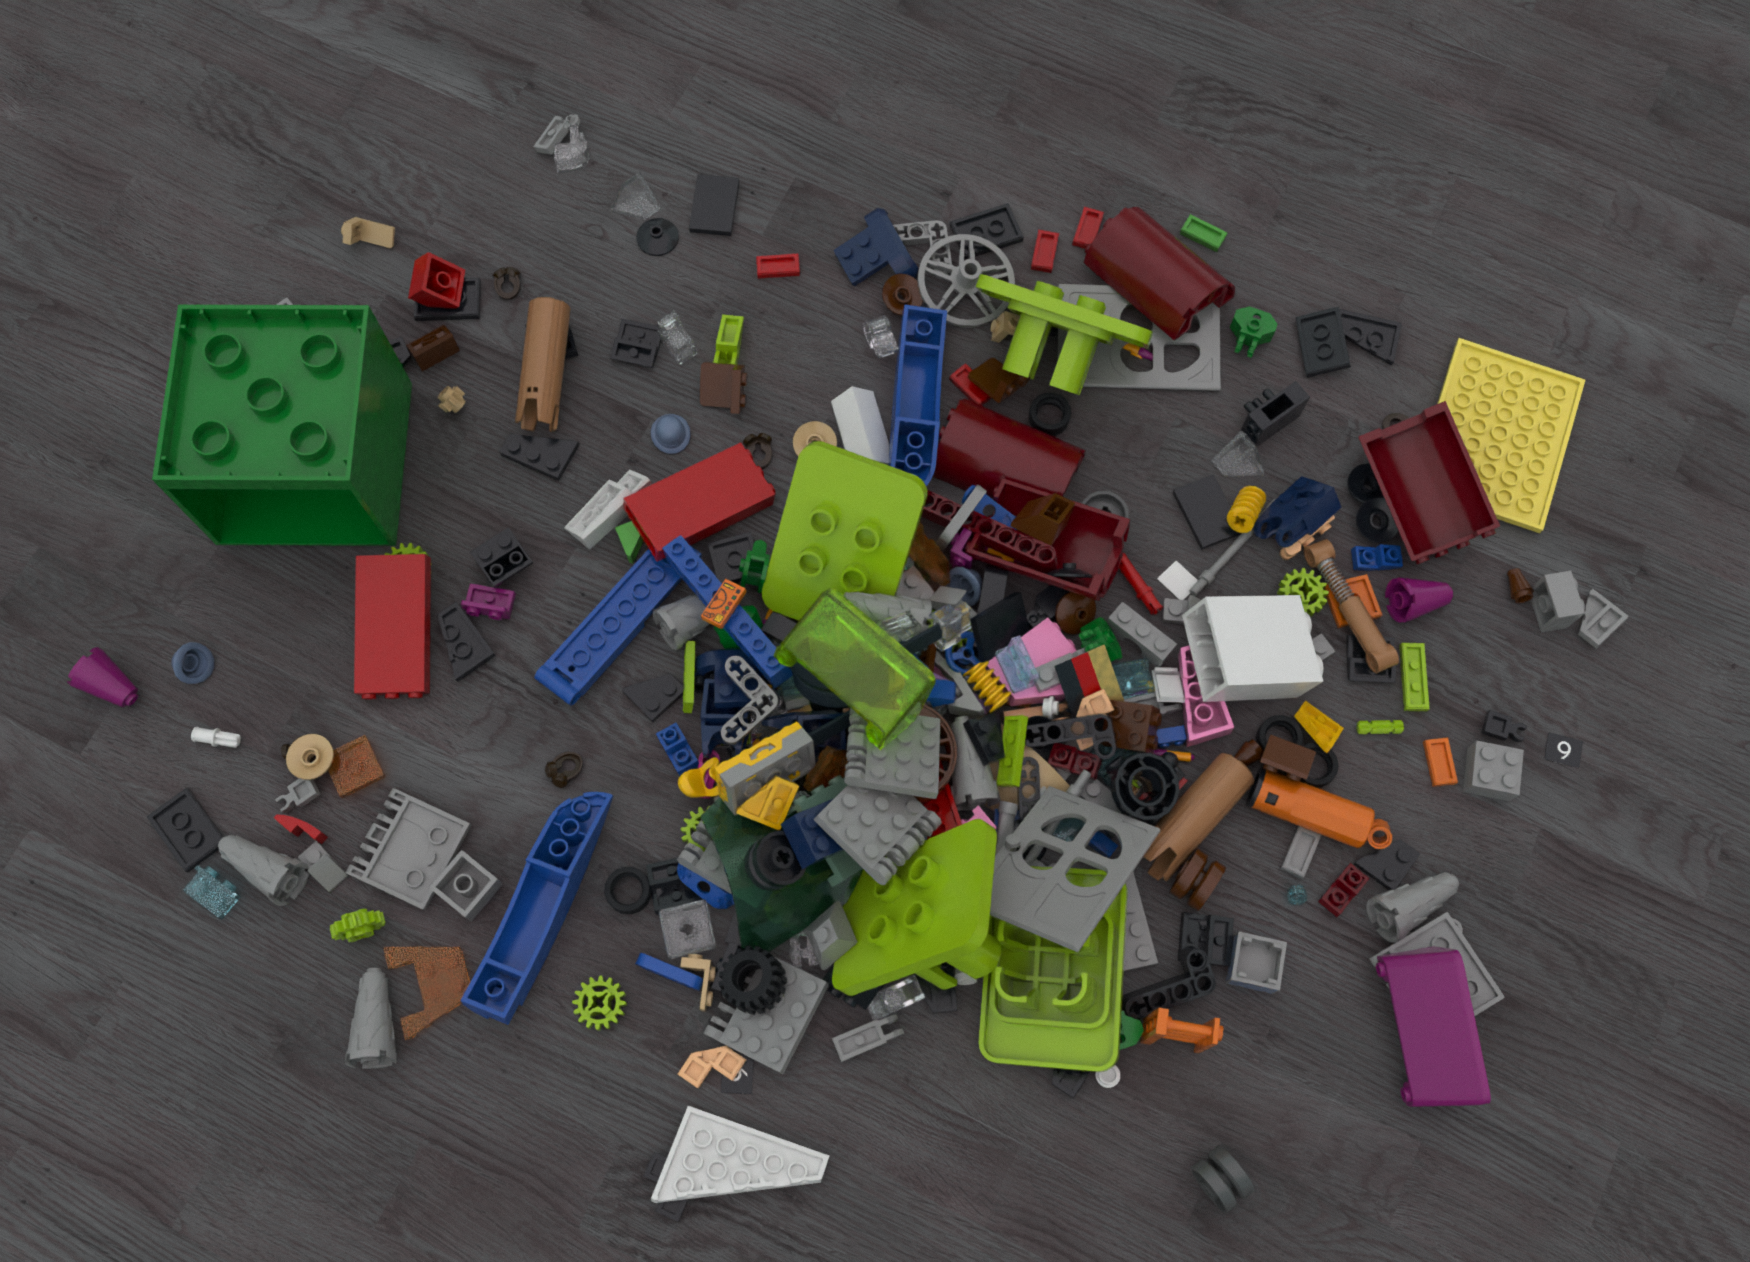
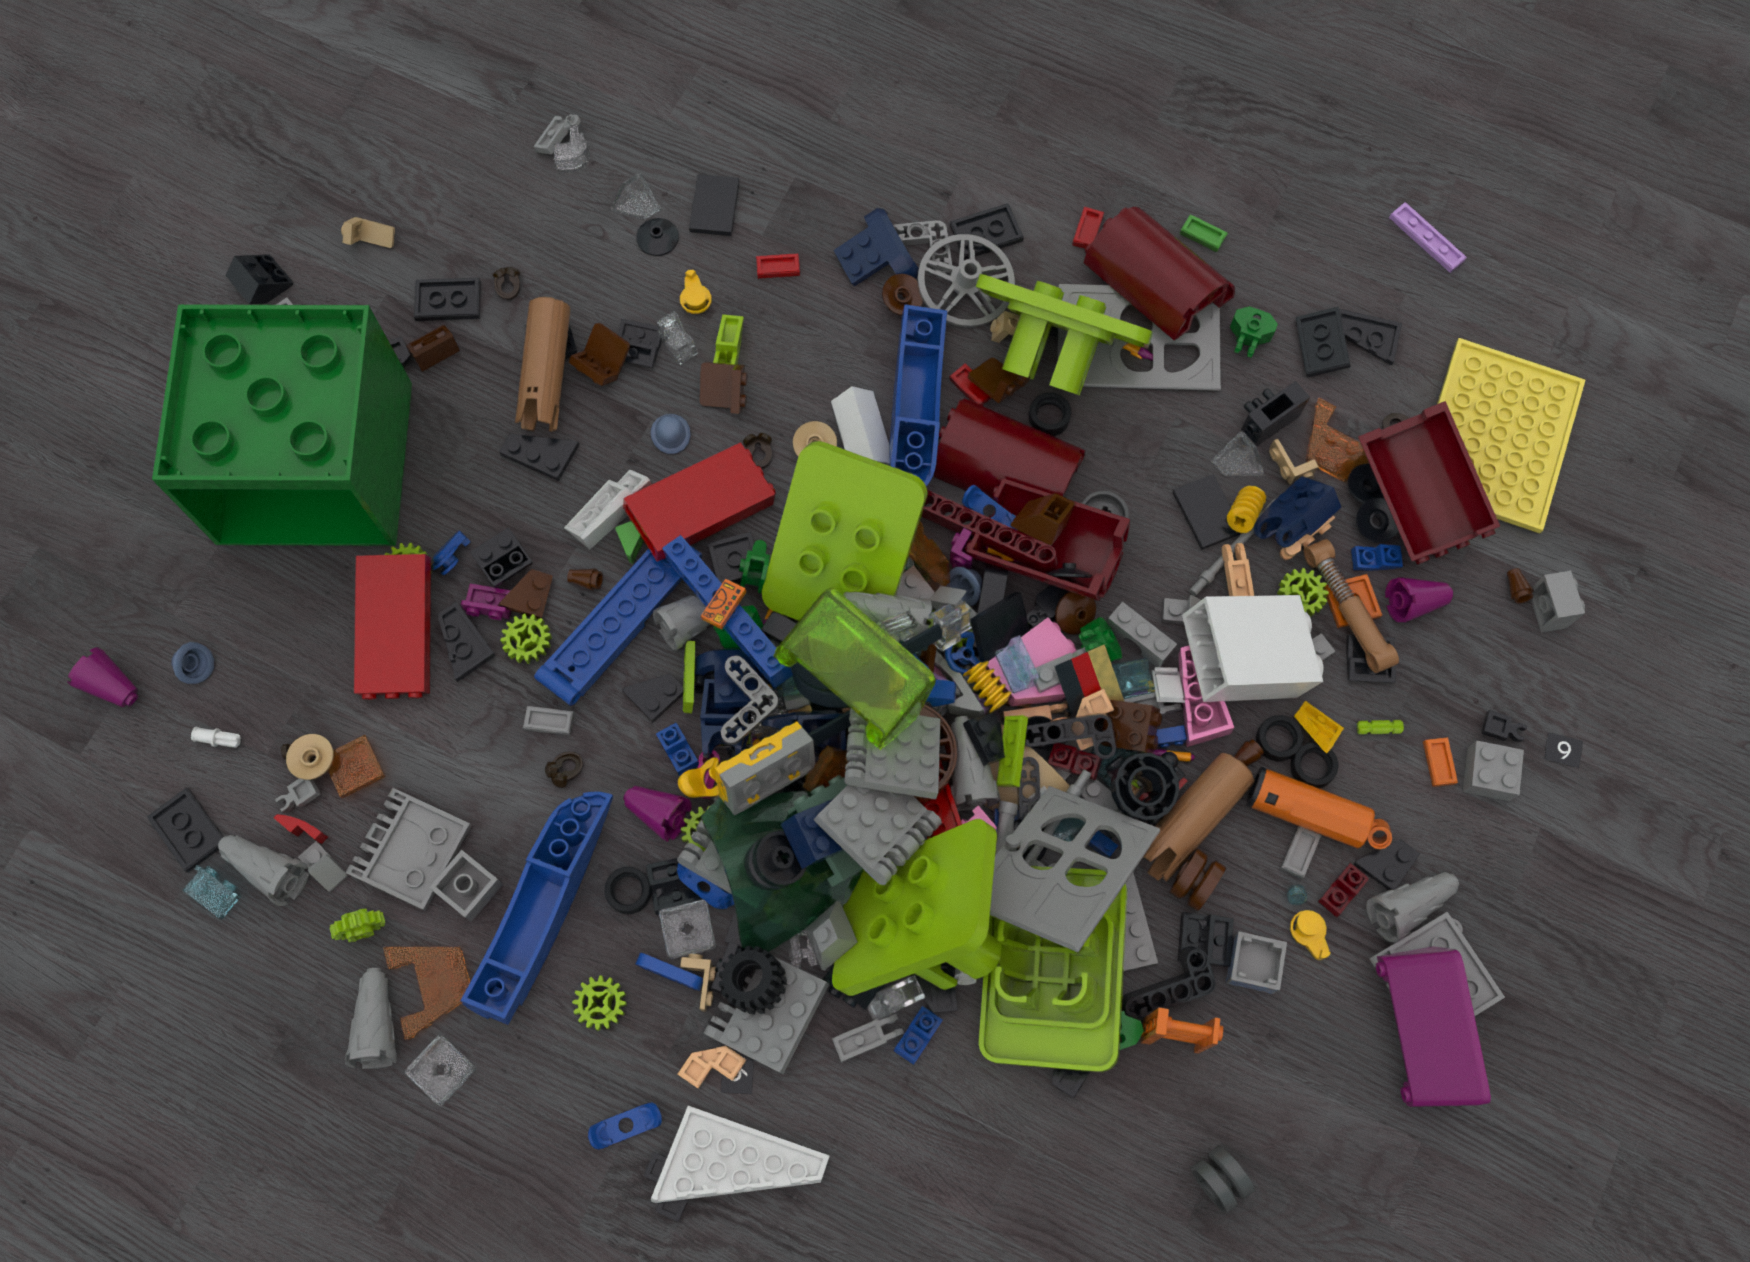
(258, 278): none -> black slope
(424, 1070): none -> clear brick
(436, 282): red slope -> none
(445, 554): none -> blue piece
(451, 399): tan gear -> none
(521, 630): none -> lime gear
(529, 594): none -> reddish brown wing
(548, 720): none -> light grey tile
(587, 578): none -> reddish brown cone
(602, 355): none -> reddish brown bracket
(608, 1132): none -> blue piece
(658, 810): none -> magenta cone
(694, 294): none -> yellow piece
(770, 802): yellow wing -> none
(880, 336): clear brick -> none
(918, 1035): none -> blue slope
(960, 517): light grey beam -> none
(1044, 251): red tile -> none
(1050, 707): white plate -> none
(1108, 1078): white plate -> none
(1143, 591): red pin -> none
(1178, 580): white sticker -> none
(1237, 571): none -> light nougat hinge
(1287, 469): none -> tan bracket
(1287, 757): reddish brown slope -> none
(1311, 932): none -> yellow piece
(1330, 448): none -> clear orange wing
(1414, 677): lime tile -> none
(1427, 237): none -> lavender tile
(1600, 619): light grey wing -> none

